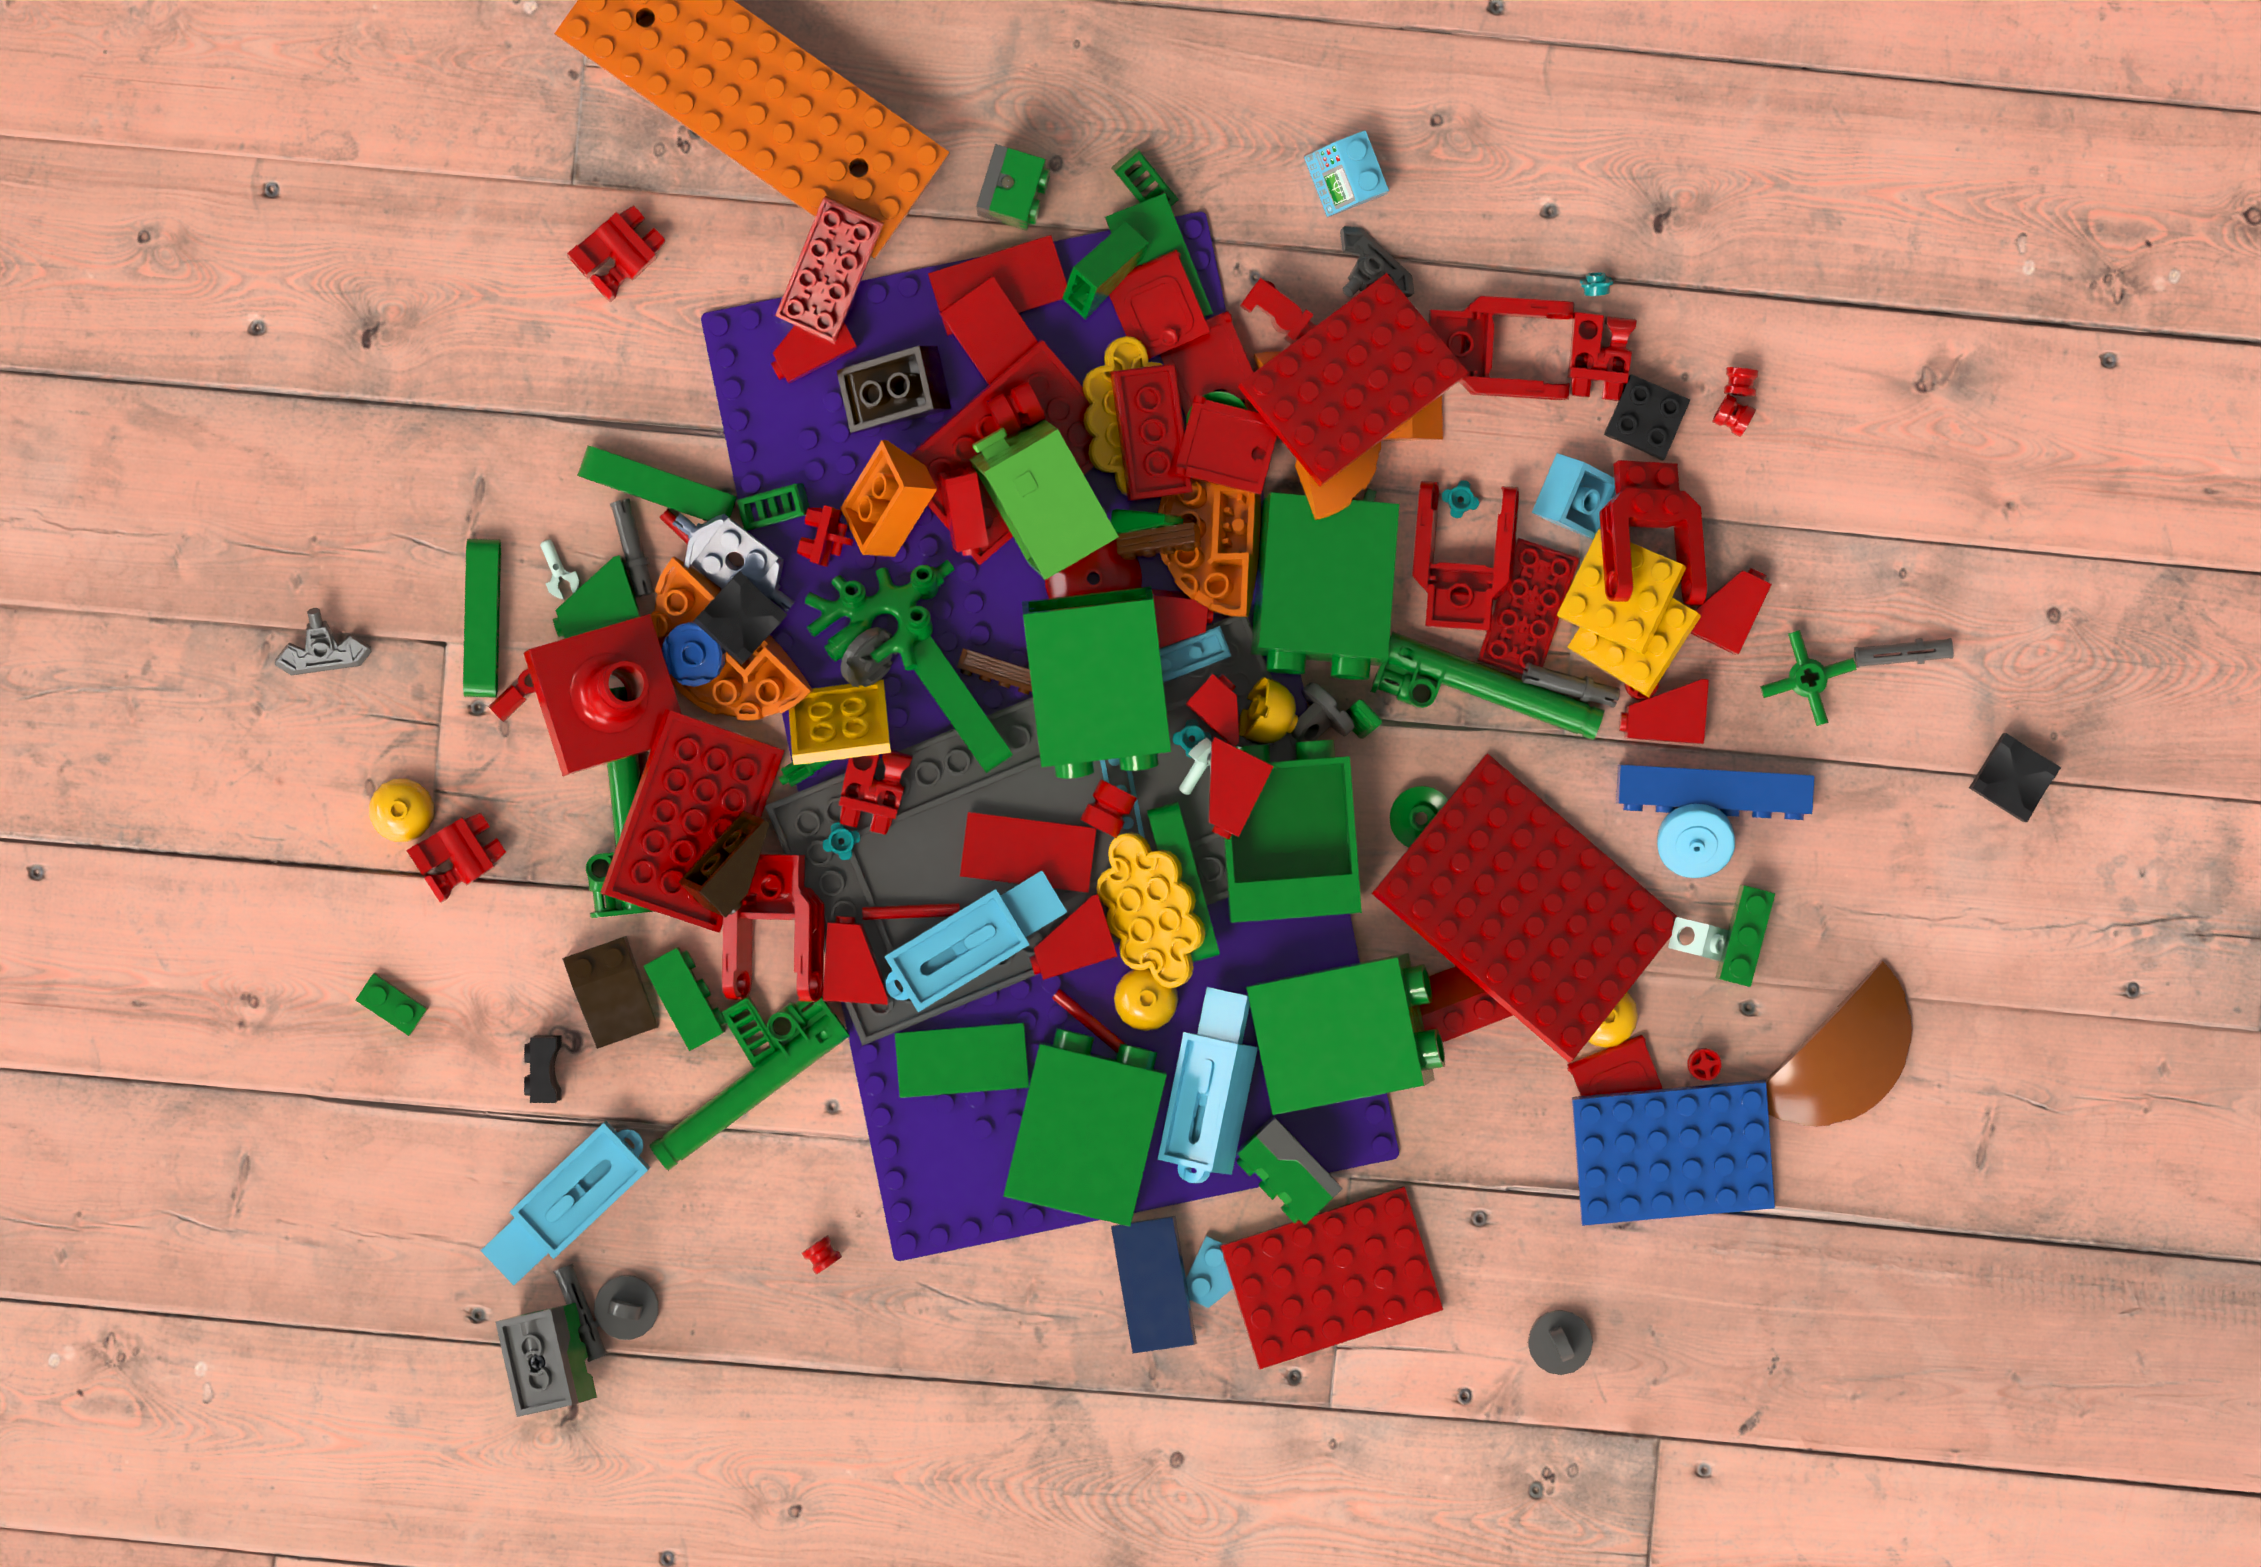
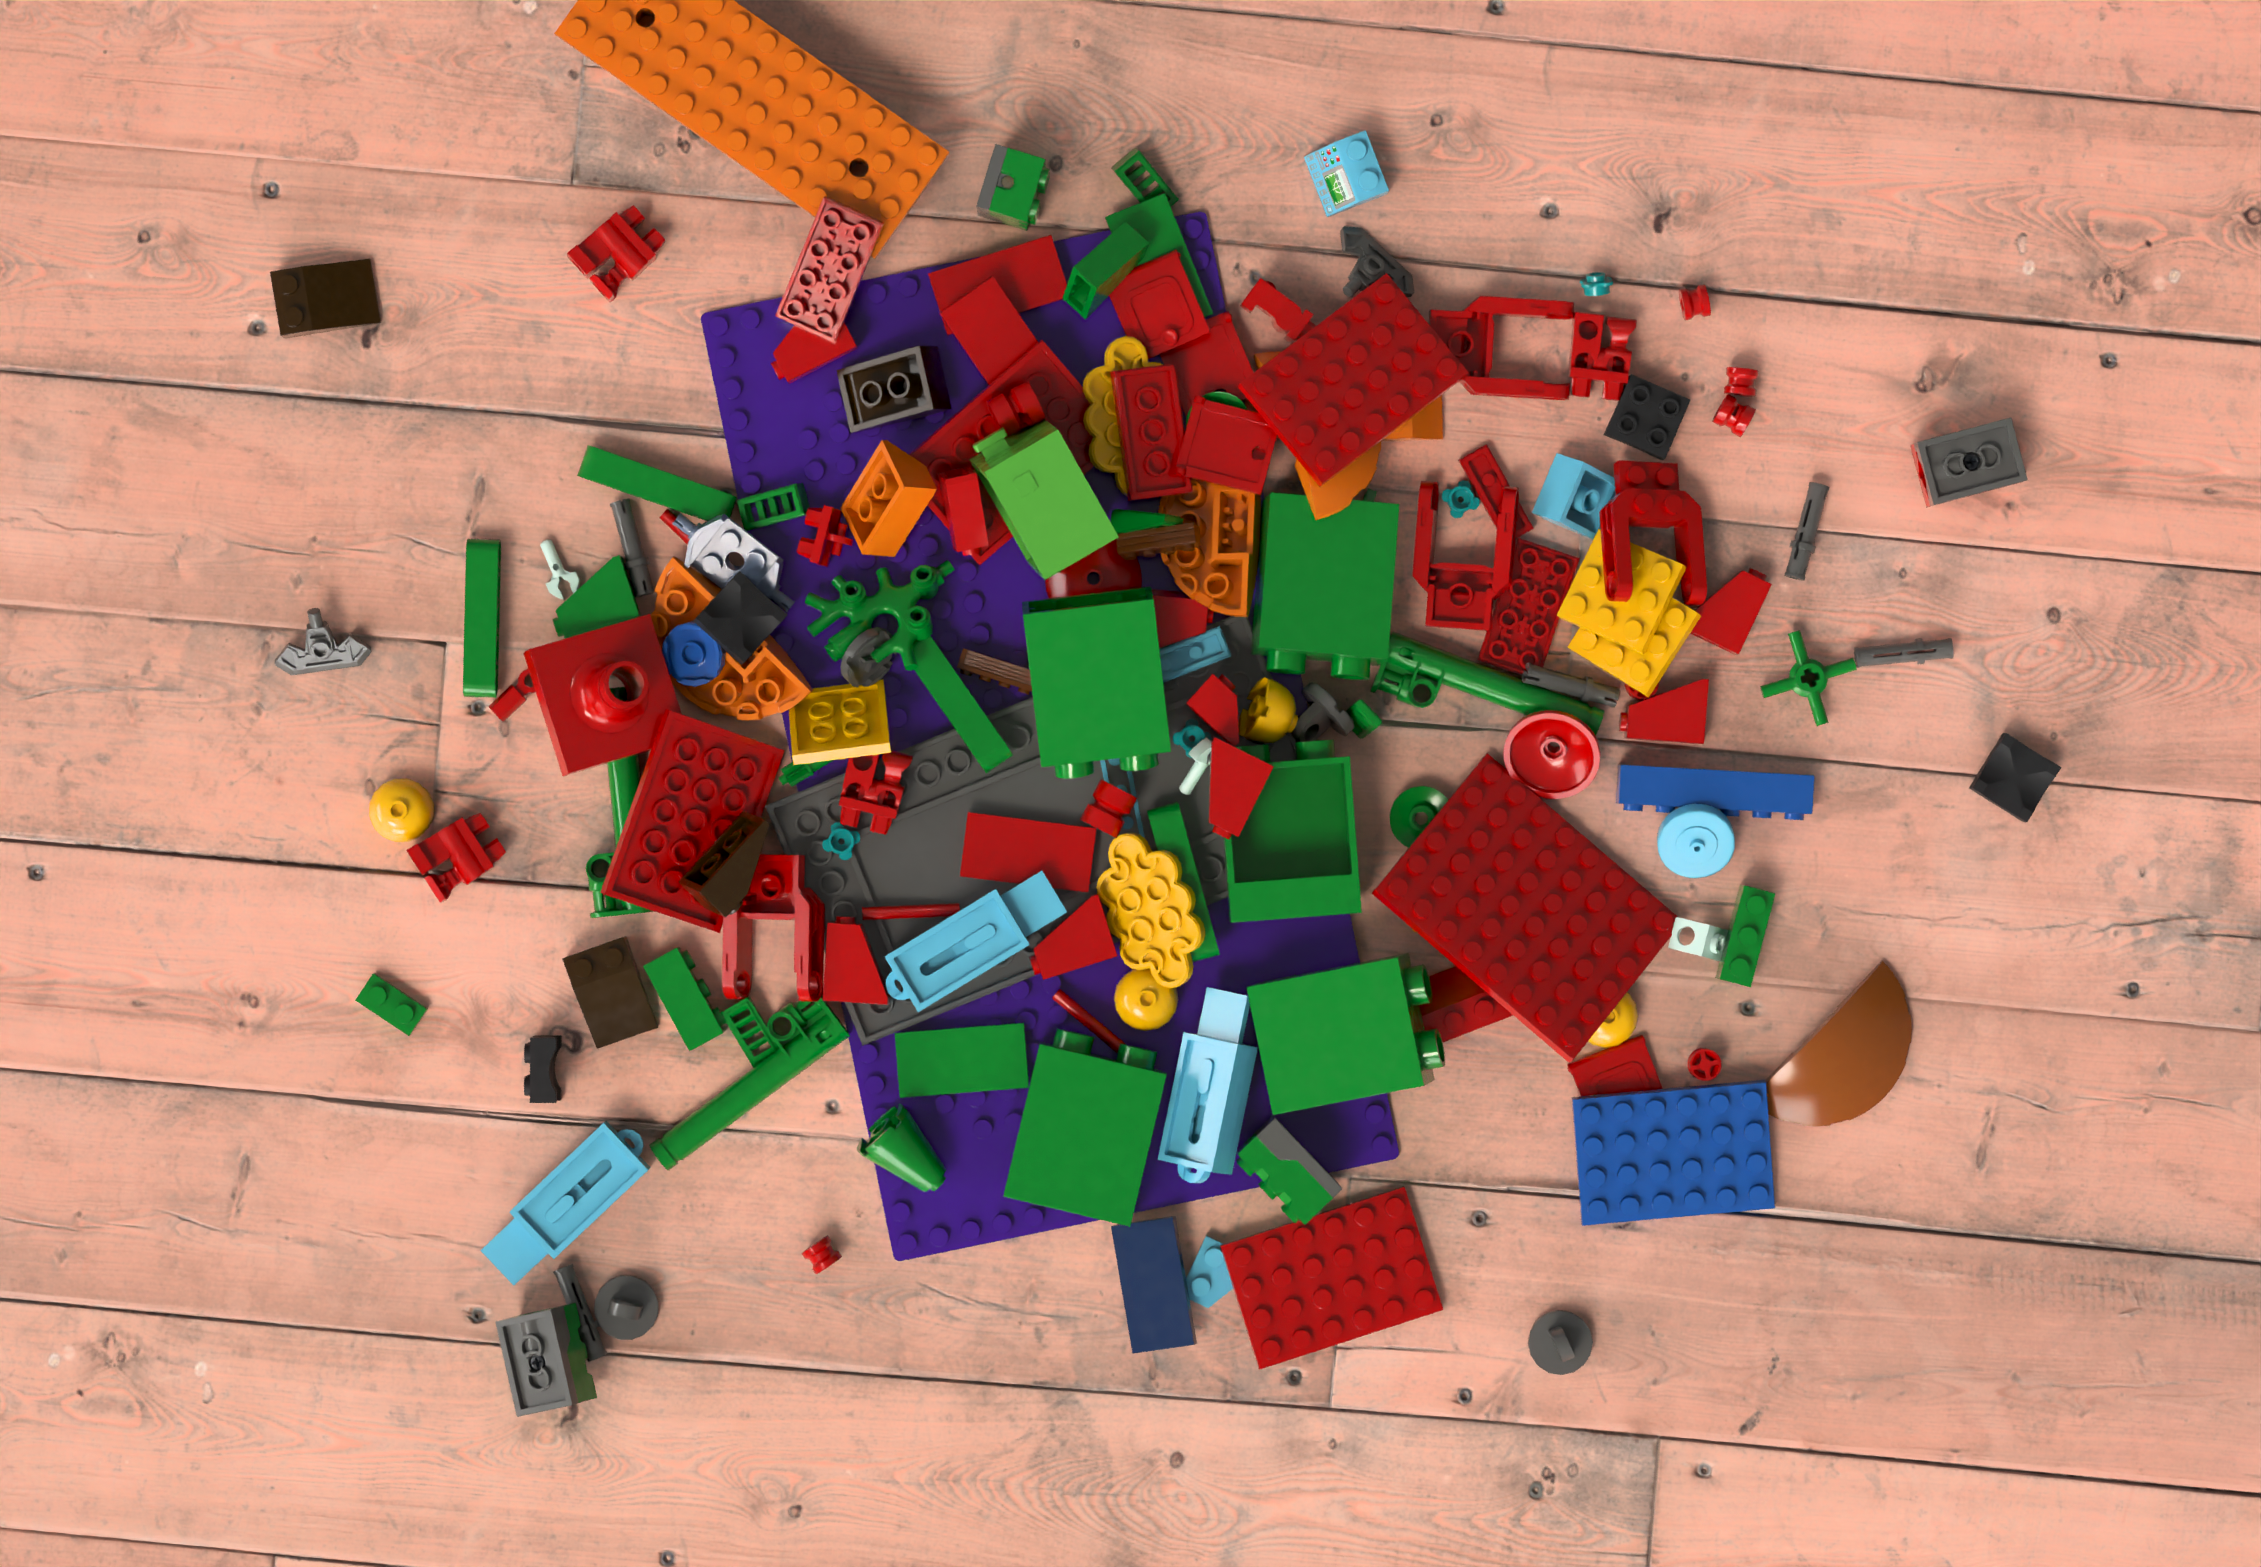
(325, 297): none -> dark brown slope
(903, 1150): none -> green cone
(1487, 482): none -> red tile
(1549, 769): none -> red dish
(1694, 302): none -> red wheel
(1806, 532): none -> dark grey pin
(1968, 462): none -> dark grey piece

